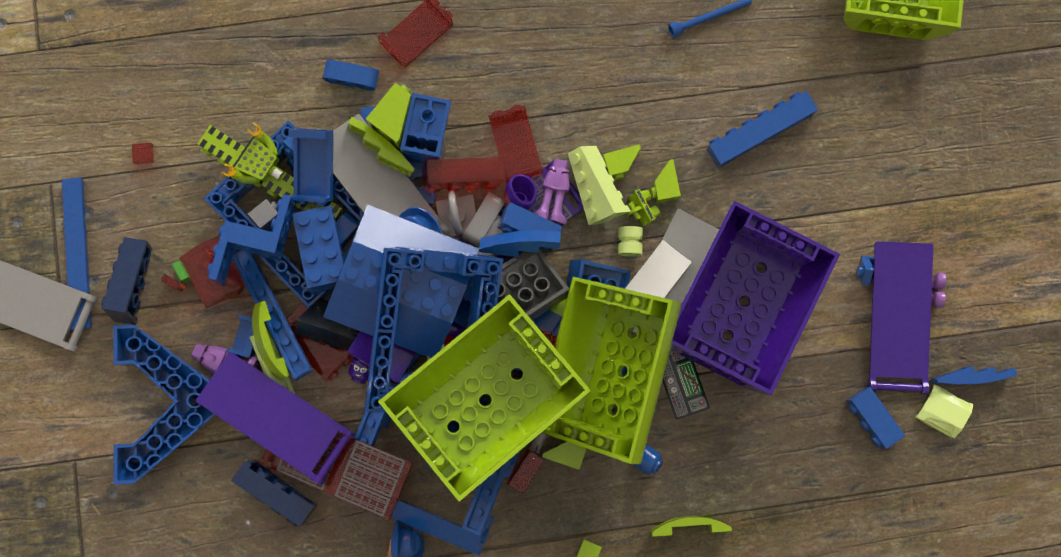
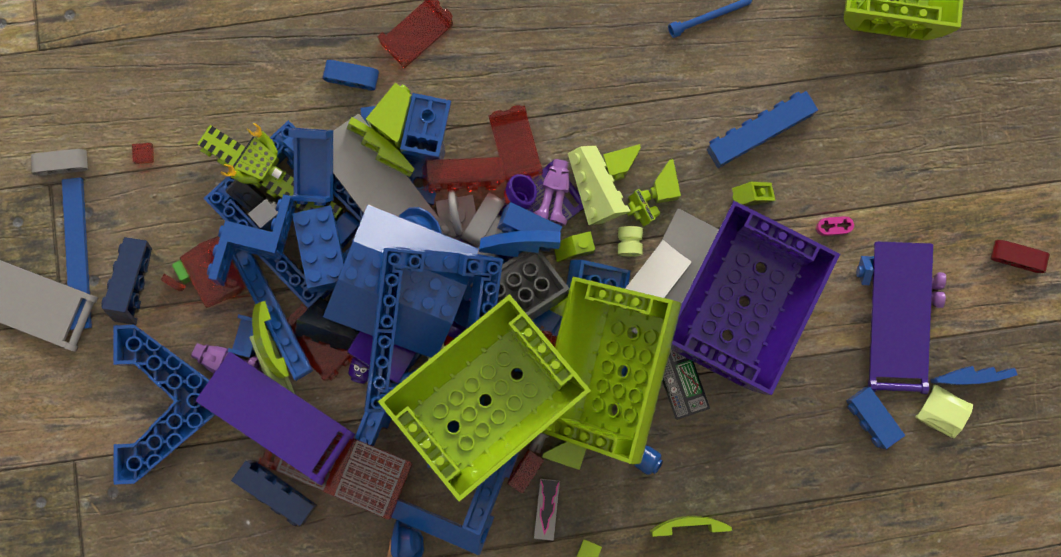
(59, 162): none -> light grey beam
(245, 194): none -> black panel
(546, 509): none -> tile
(575, 247): none -> lime slope
(753, 193): none -> lime slope
(835, 230): none -> dark pink beam
(1020, 256): none -> dark red beam

